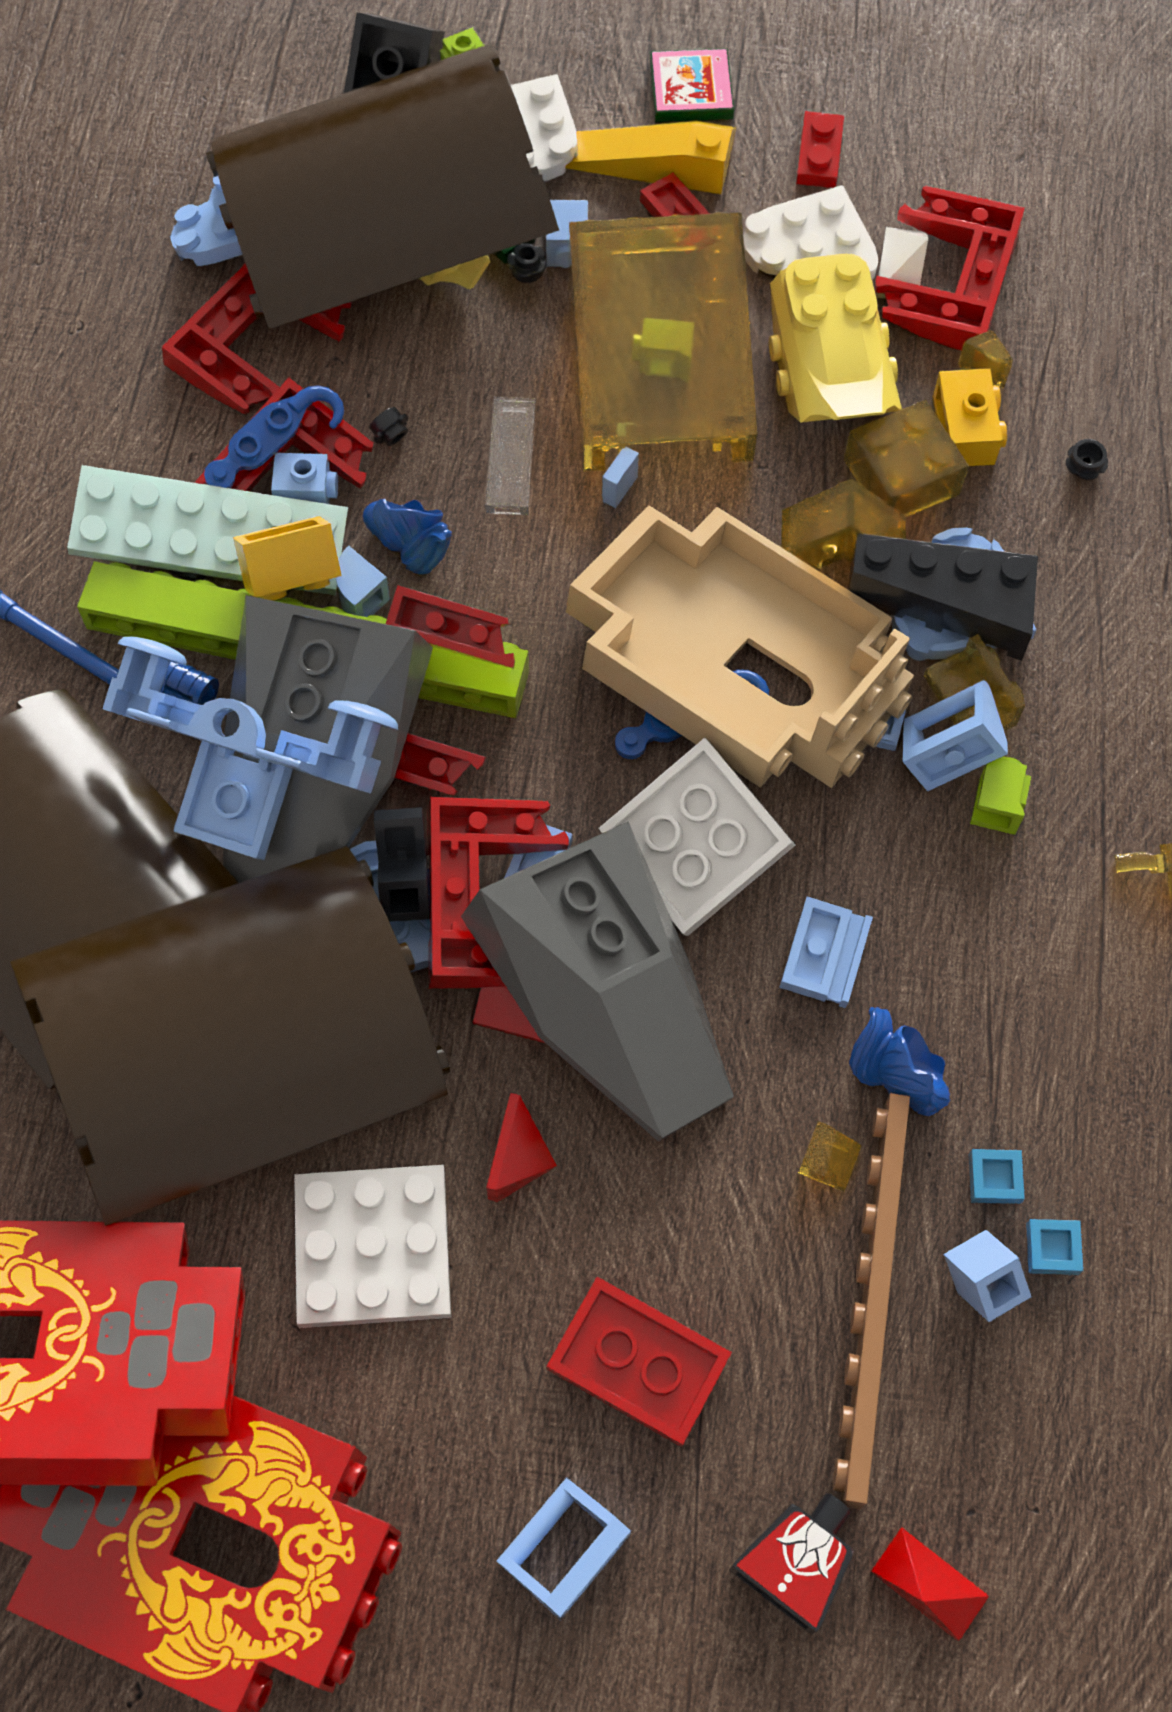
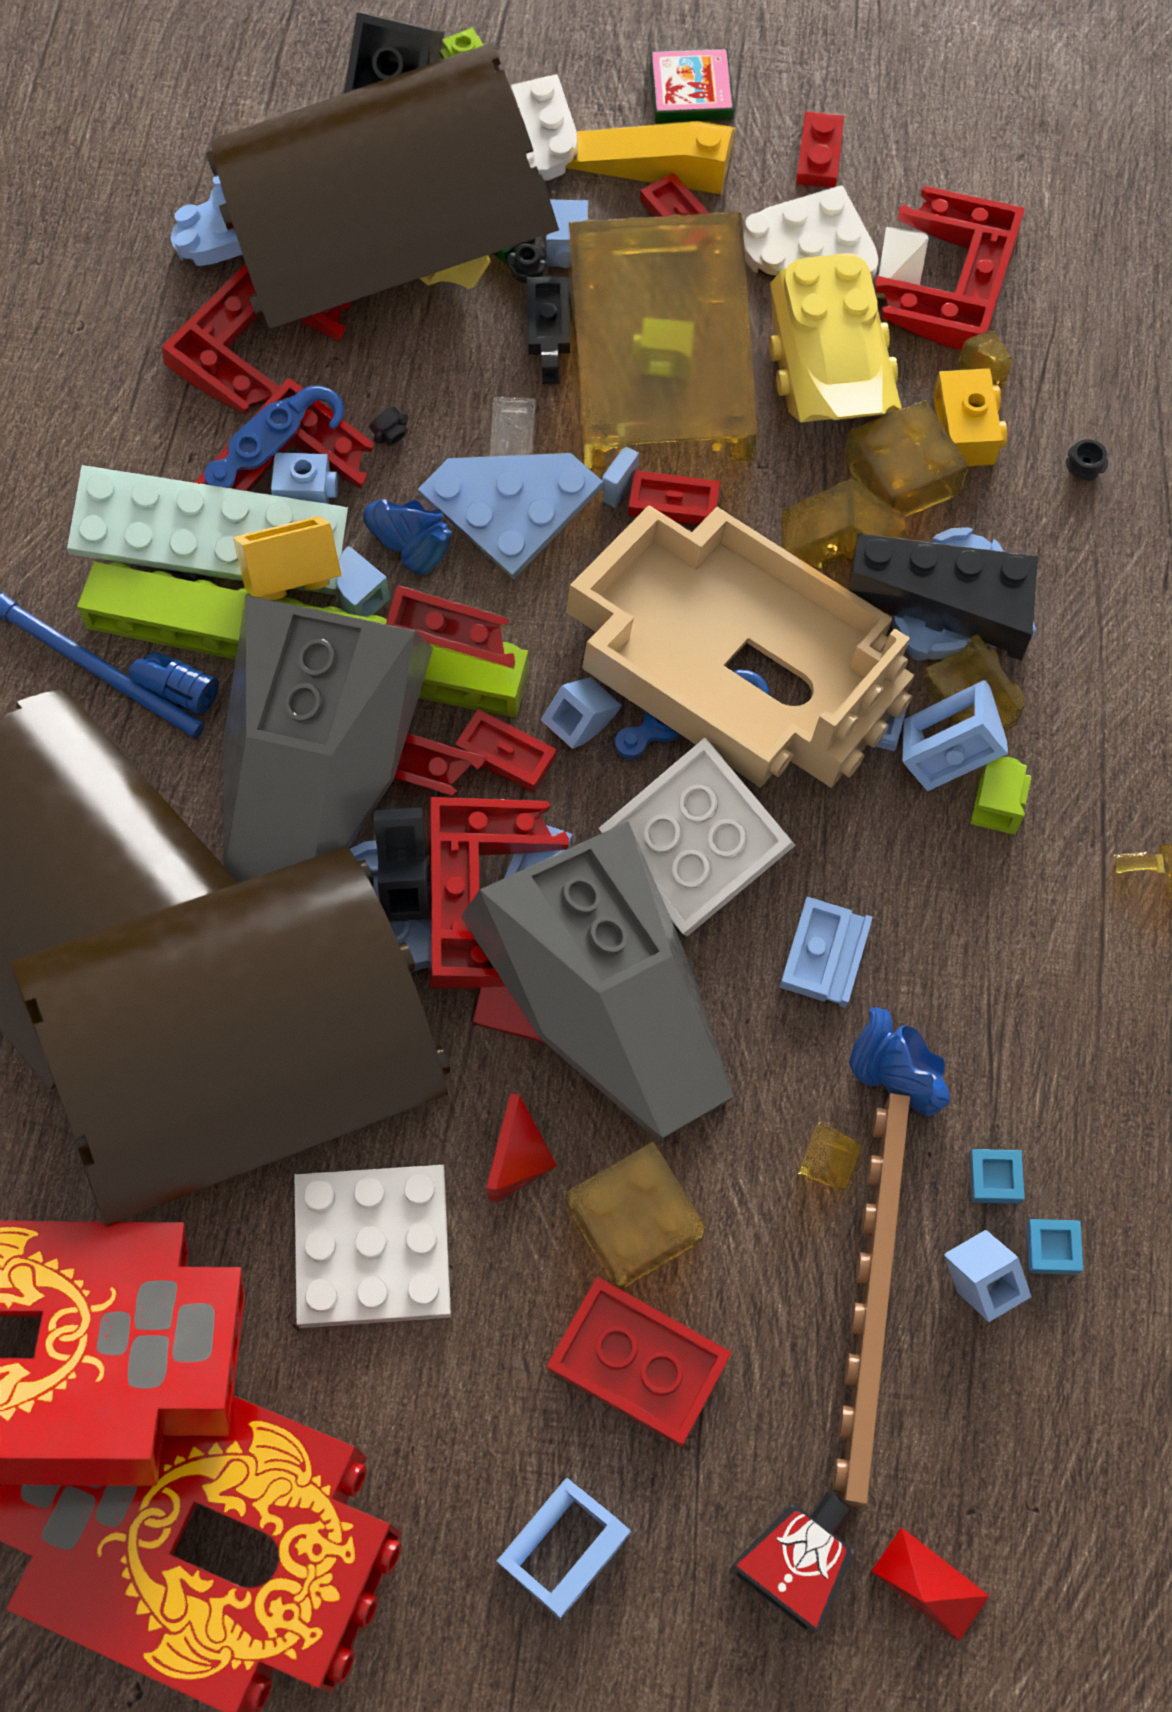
(230, 797): light blue piece -> none
(507, 750): none -> red plate
(511, 502): none -> light blue plate
(548, 322): none -> black plate
(580, 711): none -> light blue brick
(635, 1216): none -> clear yellow brick
(677, 497): none -> red plate

